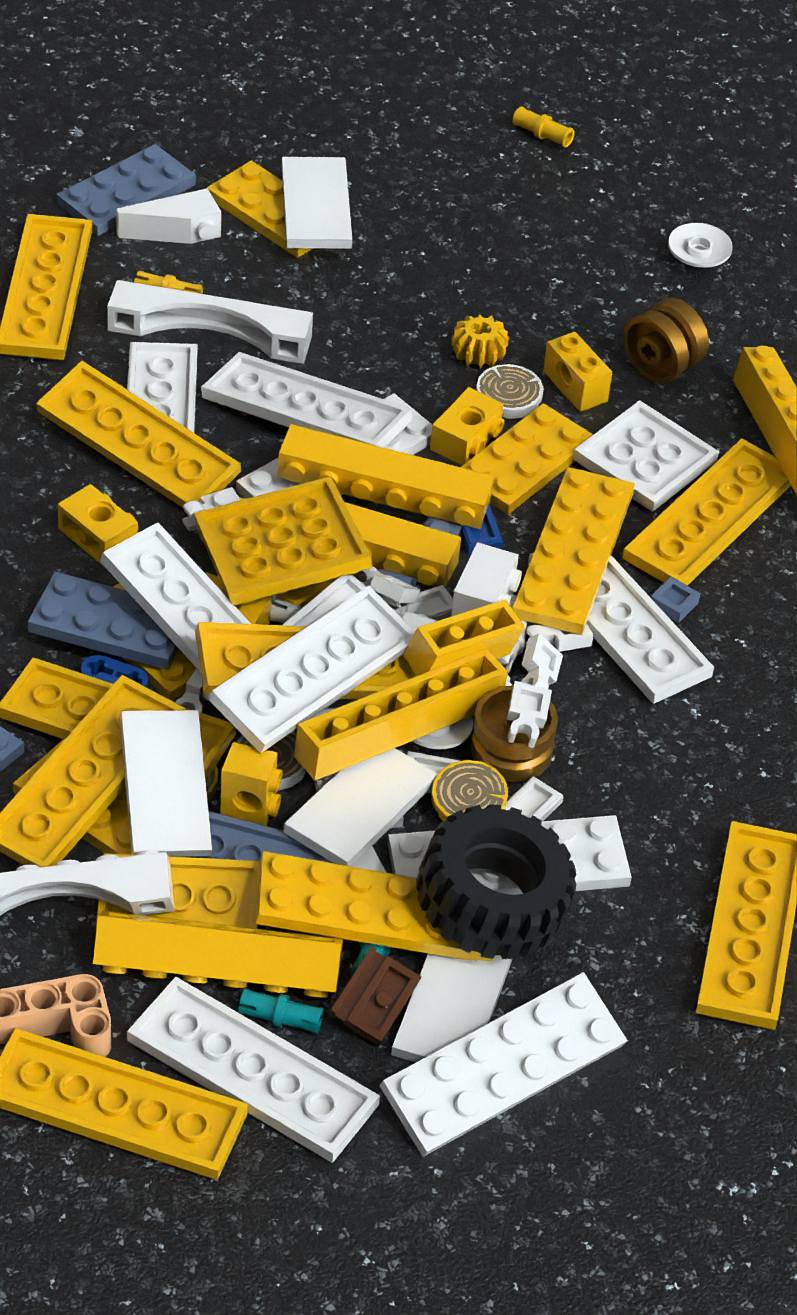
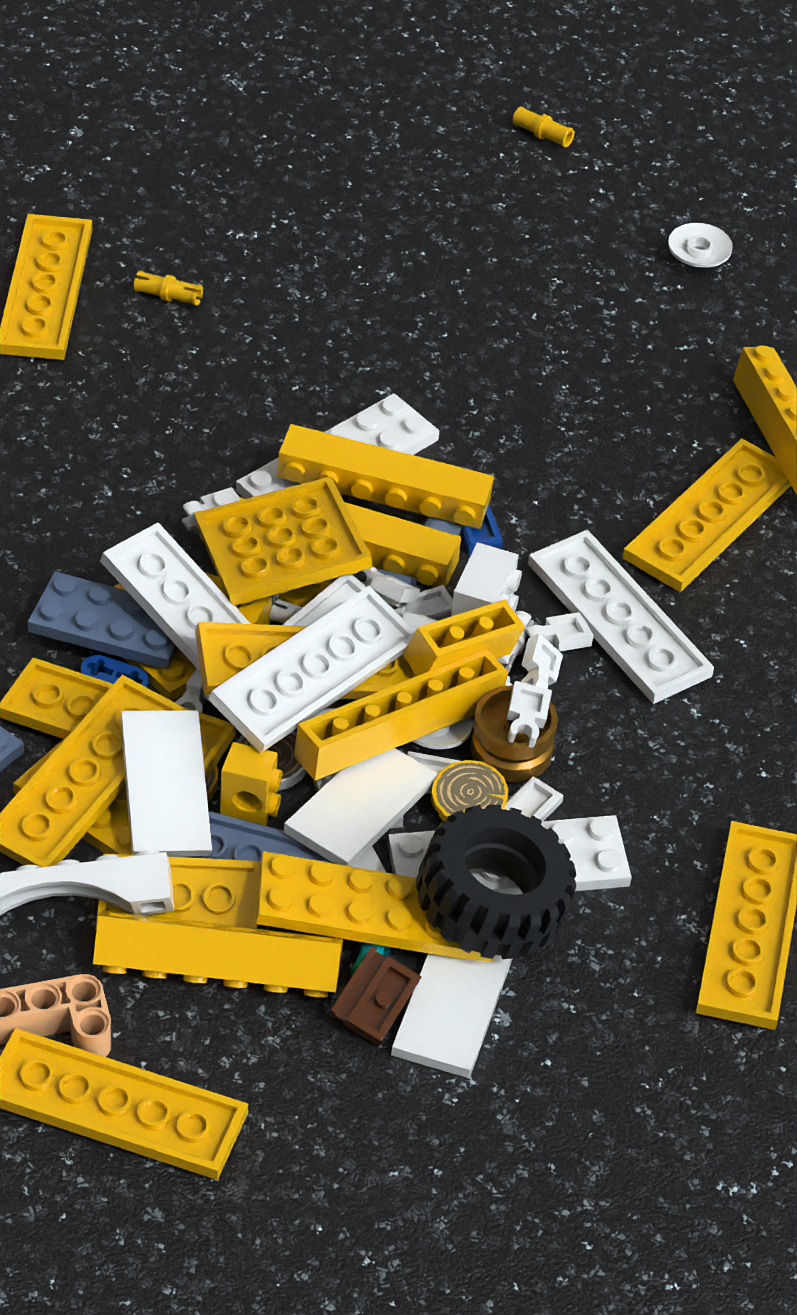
(94, 521): yellow brick -> none
(135, 180): sand blue plate -> none
(137, 436): yellow plate -> none
(147, 309): white arch -> none
(165, 378): white tile -> none
(175, 219): white slope -> none
(255, 1067): white plate -> none
(256, 200): yellow plate -> none
(281, 1010): teal pin -> none
(305, 401): white plate -> none
(316, 202): white tile -> none
(467, 426): yellow brick -> none
(480, 340): yellow gear -> none
(502, 1064): white plate -> none
(514, 387): tile -> none
(528, 456): yellow plate -> none
(573, 551): yellow plate -> none
(577, 371): yellow brick -> none
(646, 451): white plate -> none
(666, 340): pearl gold wheel -> none
(675, 599): sand blue plate -> none

